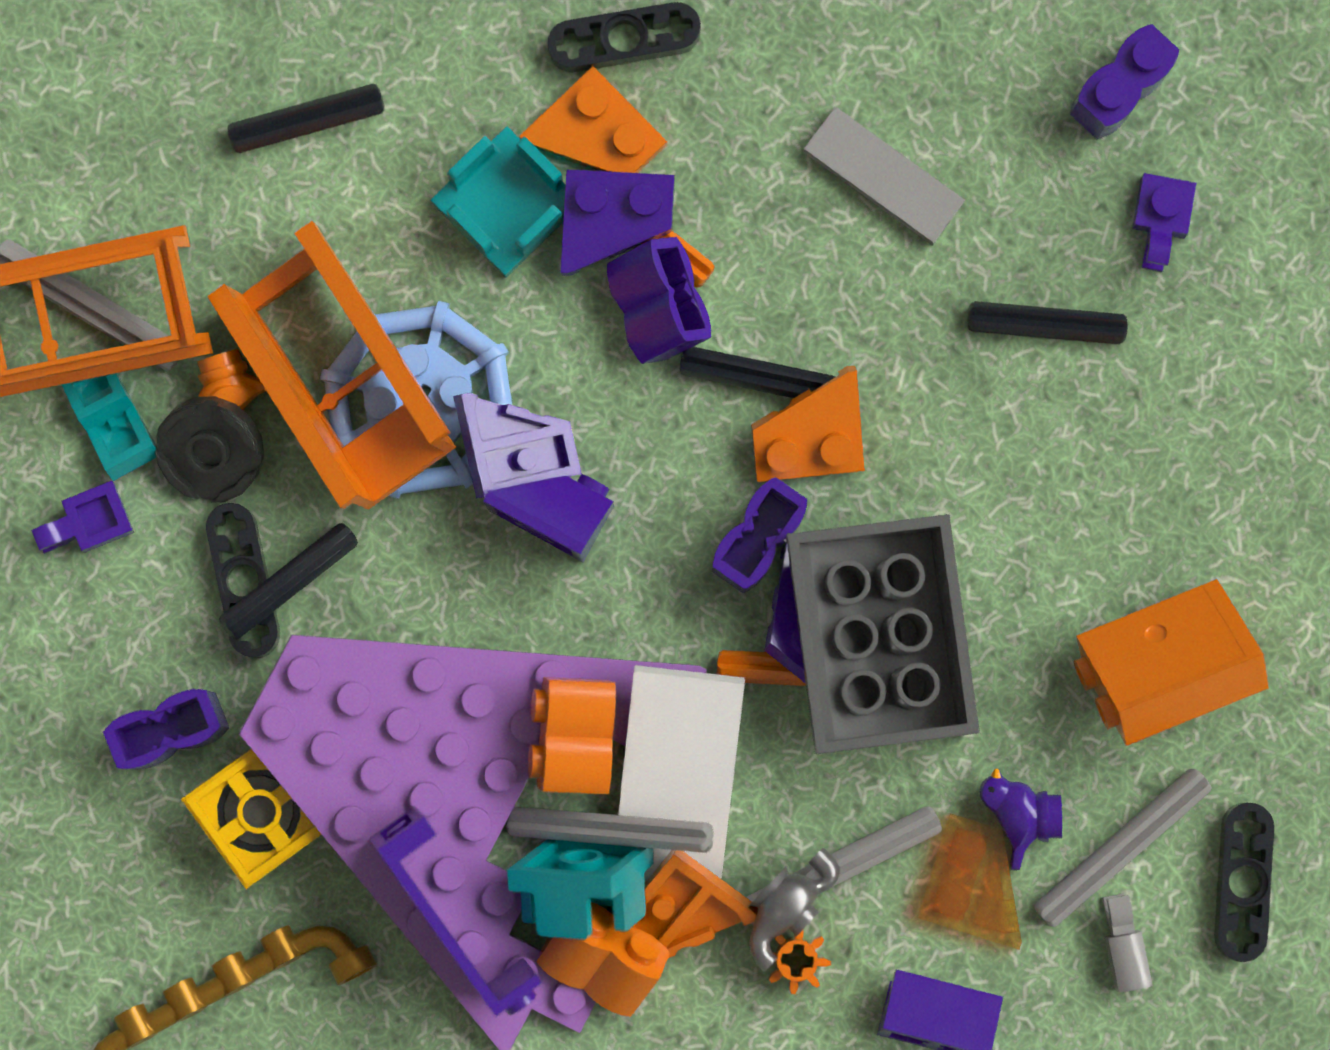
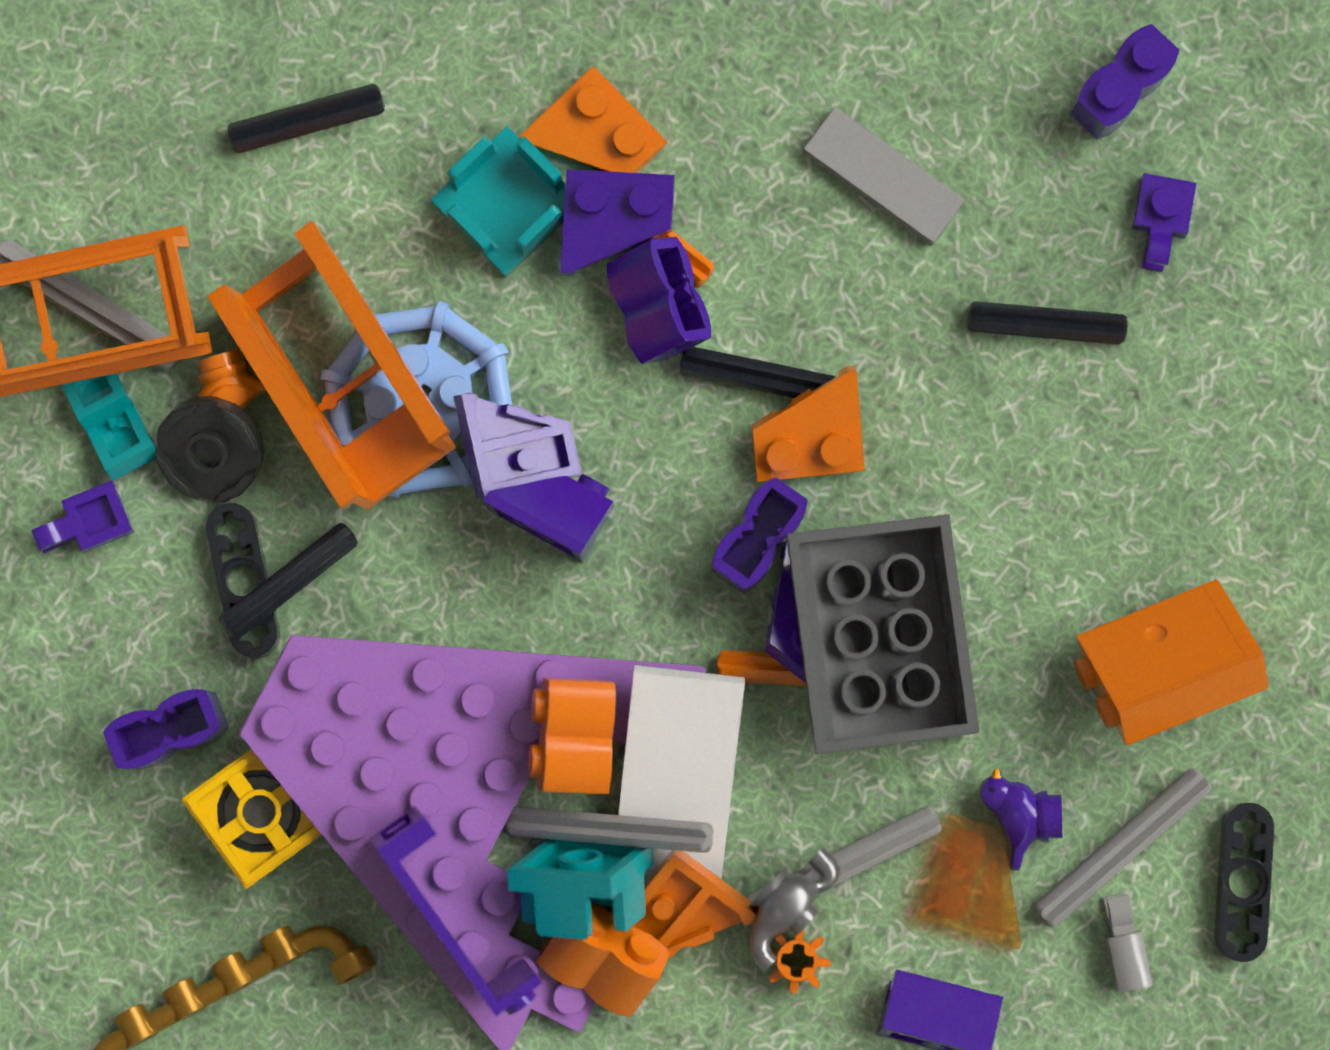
(635, 17): black beam -> none

